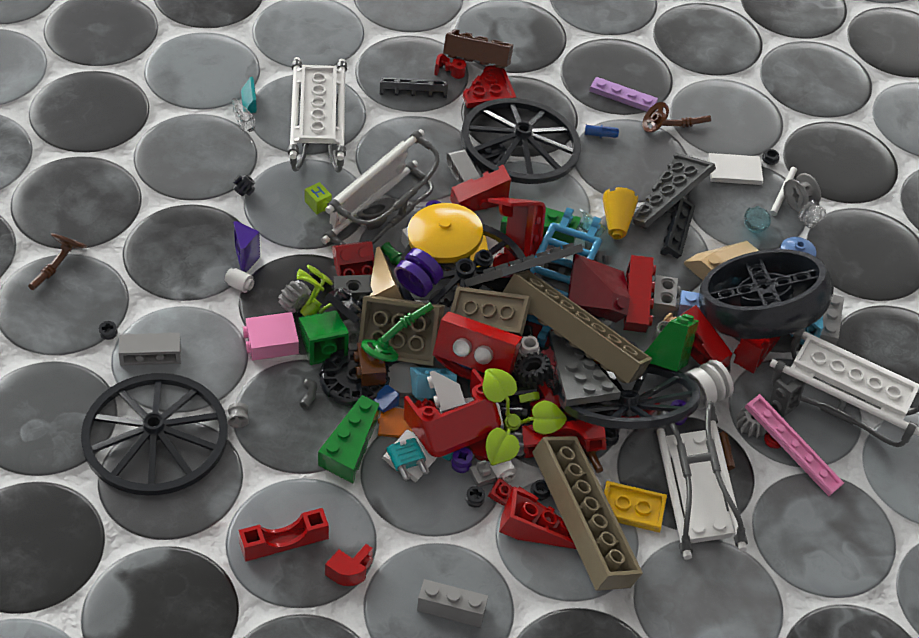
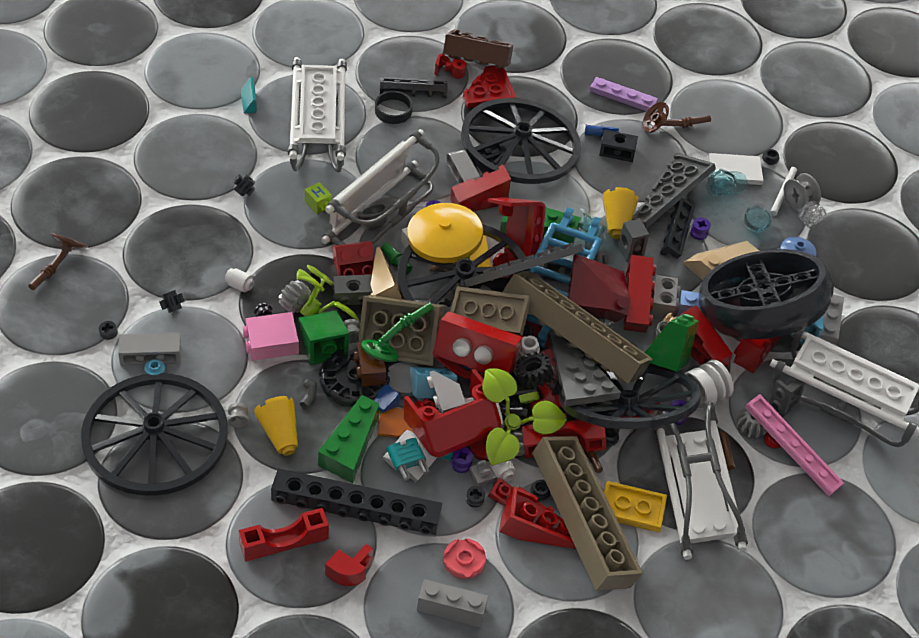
(149, 367): none -> medium azure plate
(171, 301): none -> black gear
(244, 117): clear slope -> none
(246, 245): dark purple slope -> none
(263, 310): none -> black plate
(279, 423): none -> yellow cone
(345, 303): black plate -> none
(349, 493): none -> black brick
(393, 95): none -> black tyre
(418, 272): dark purple wheel -> none
(464, 558): none -> coral tile
(483, 258): black plate -> none
(618, 145): none -> black brick
(633, 239): none -> dark grey brick
(700, 228): none -> dark purple wheel
(726, 183): none -> clear light blue piece

